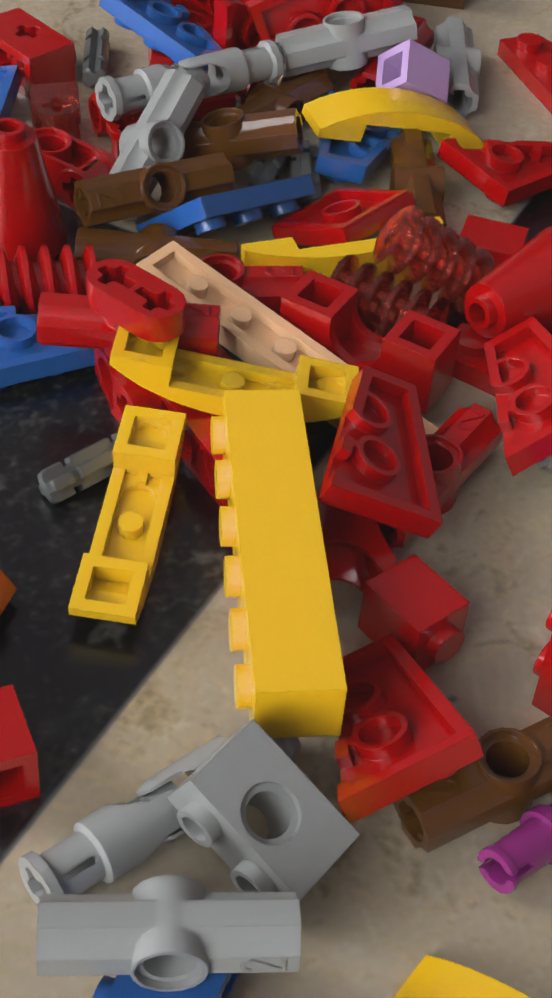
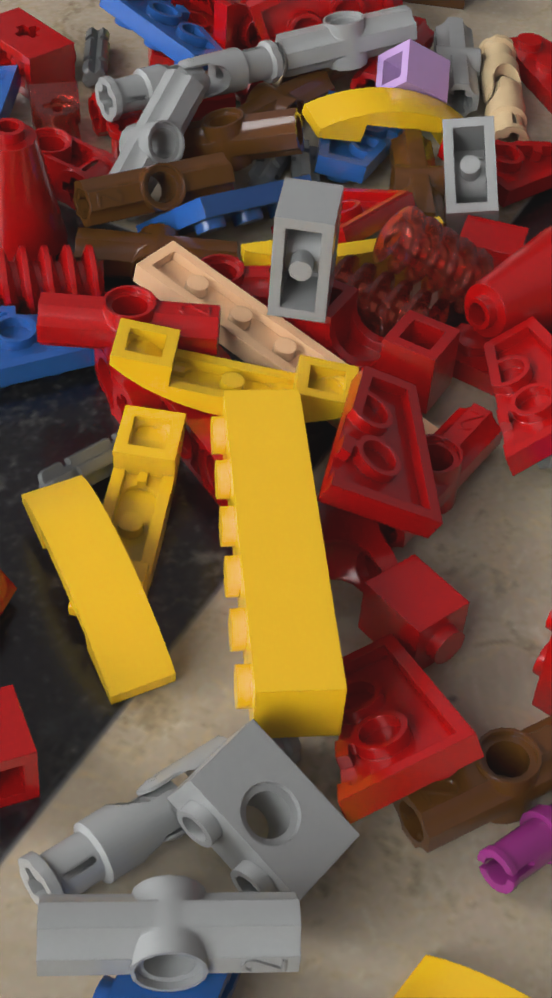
(101, 588): none -> yellow slope
(136, 300): red beam -> none
(304, 249): none -> light grey brick
(470, 169): none -> light grey brick
(503, 87): none -> tan piece

